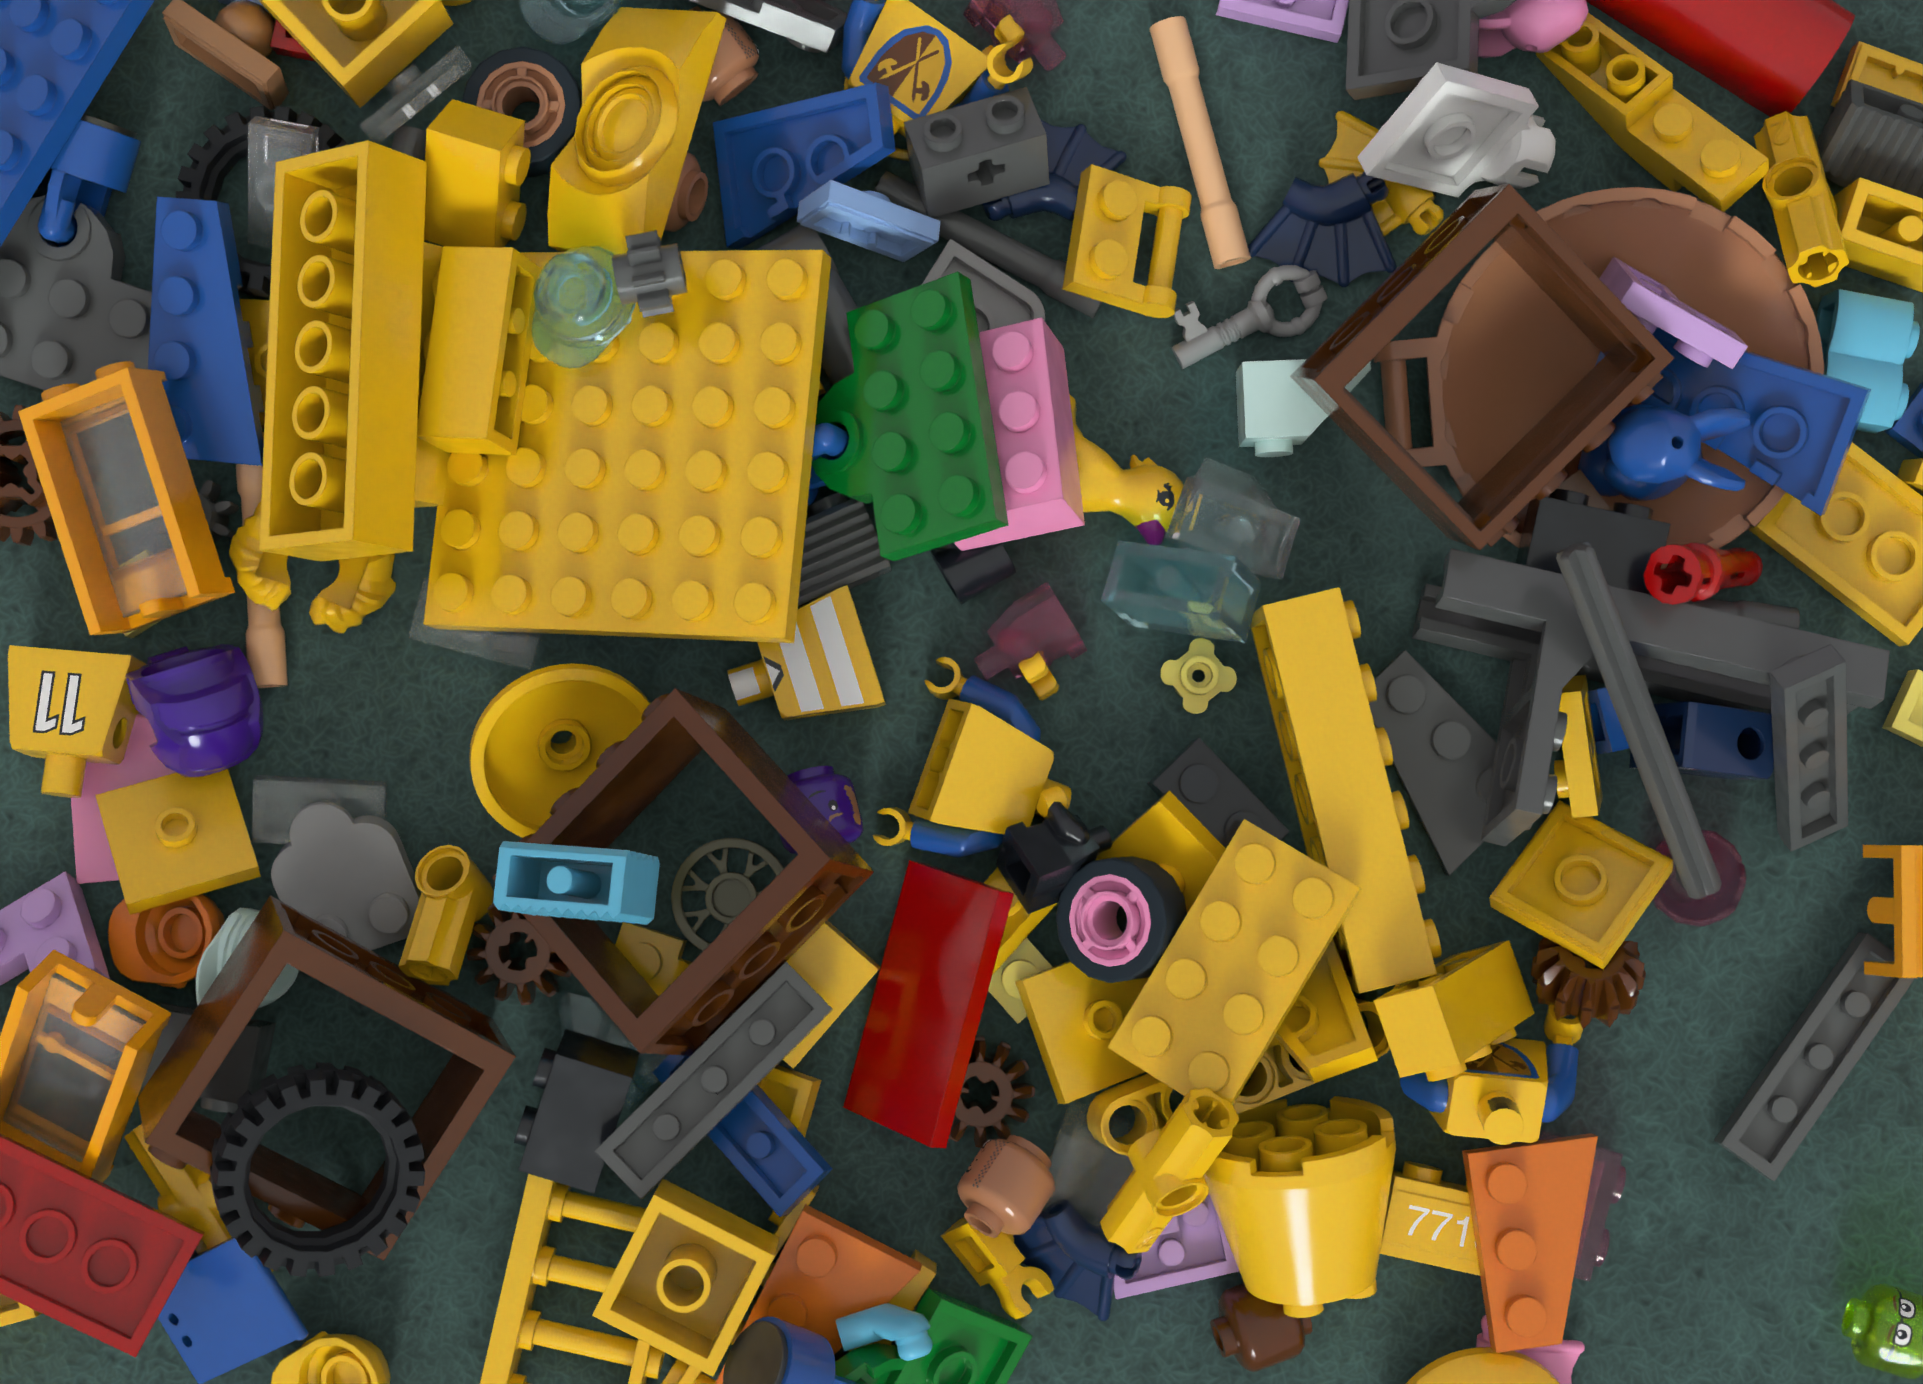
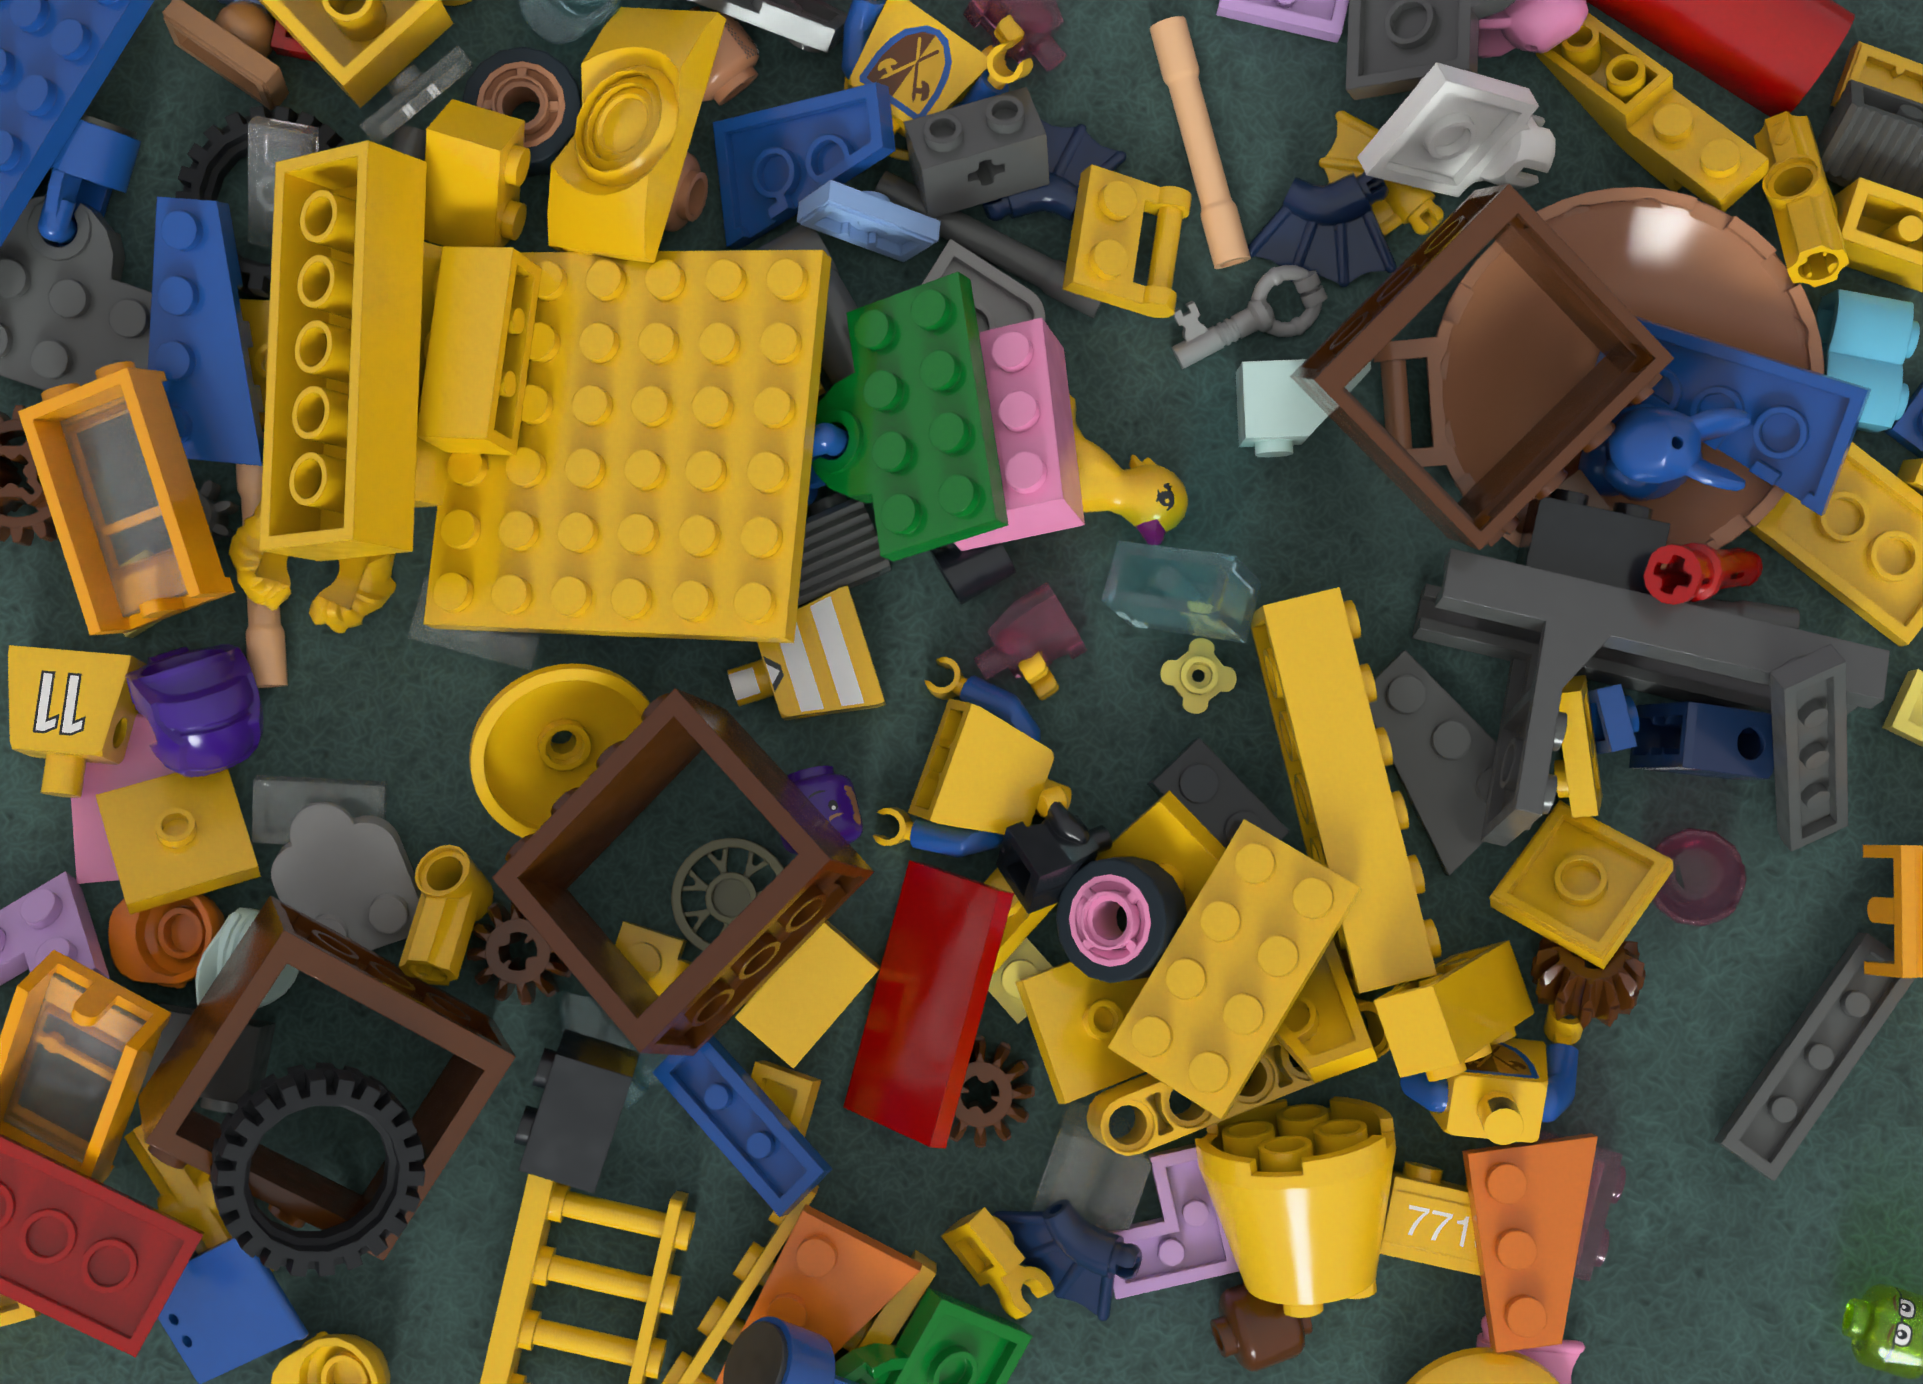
(576, 882): medium azure brick -> none
(577, 307): clear light blue hat -> none
(649, 273): dark grey gear -> none
(687, 1277): yellow brick -> none
(713, 1081): dark grey plate -> none
(889, 1323): medium azure arm -> none
(1006, 1186): nougat head -> none
(1169, 1170): yellow piece -> none
(1233, 515): clear slope -> none
(1638, 719): dark grey axle -> none
(1656, 306): lavender plate -> none

